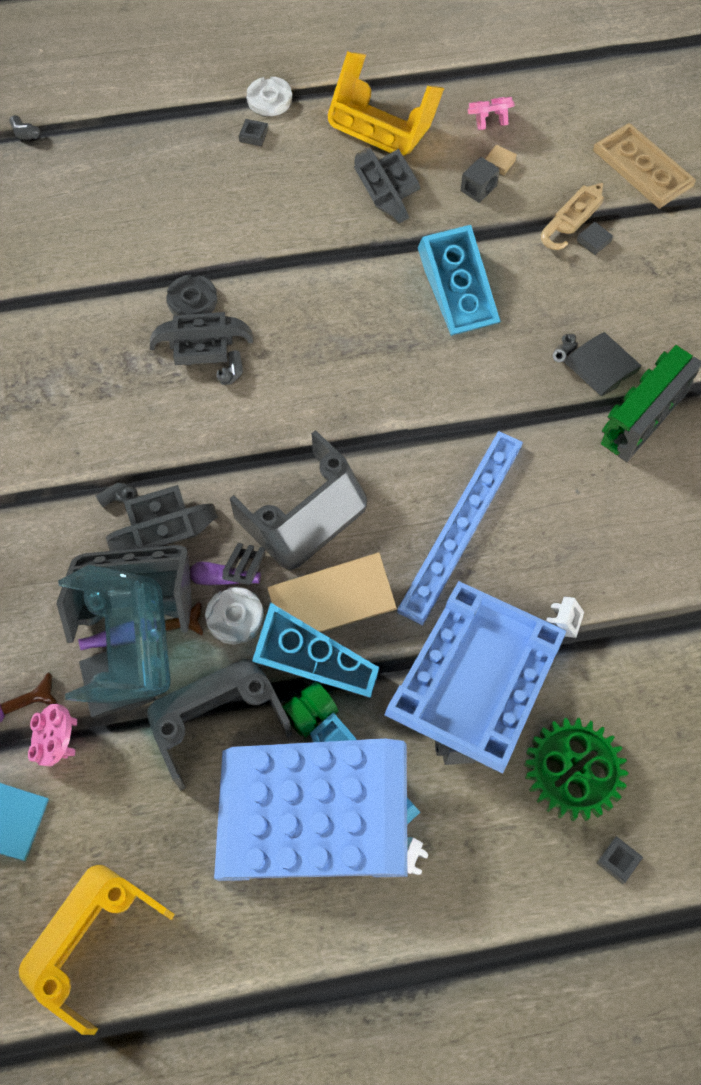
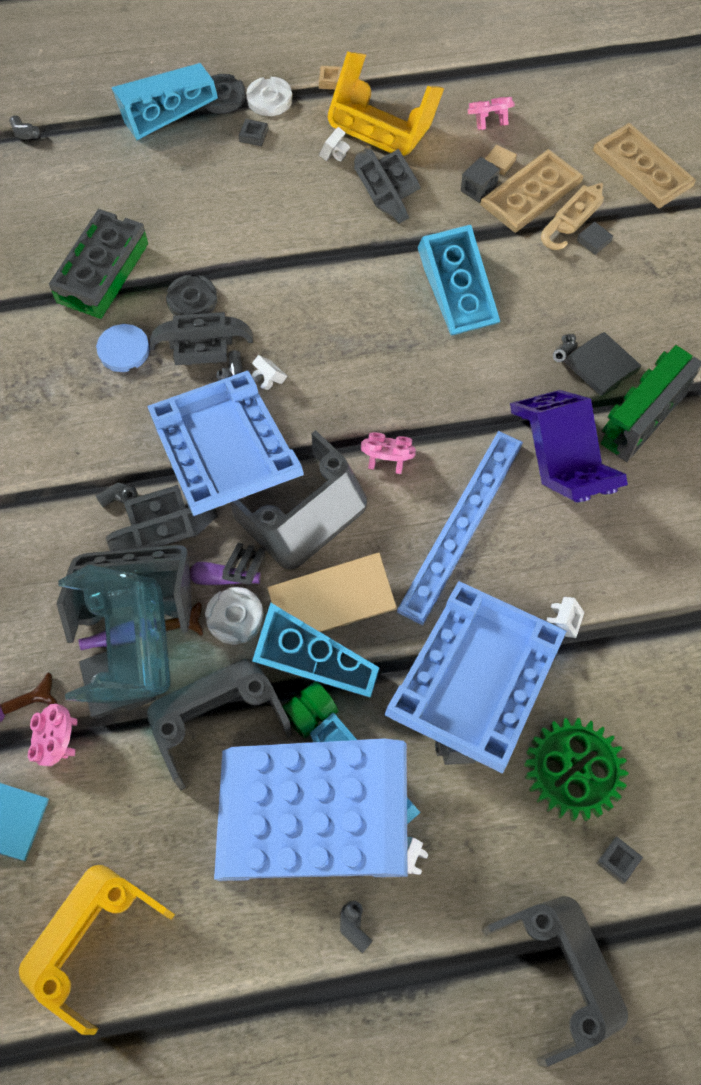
(99, 263): none -> dark grey piece
(123, 347): none -> light blue tile
(163, 98): none -> medium azure wedge
(223, 443): none -> light blue slope
(230, 94): none -> dark grey tile
(269, 371): none -> white tile
(329, 77): none -> tan tile
(335, 146): none -> white tile
(351, 926): none -> dark grey arm
(388, 449): none -> bright pink plate
(531, 190): none -> tan tile
(568, 445): none -> dark purple bracket
(604, 1008): none -> dark grey windscreen

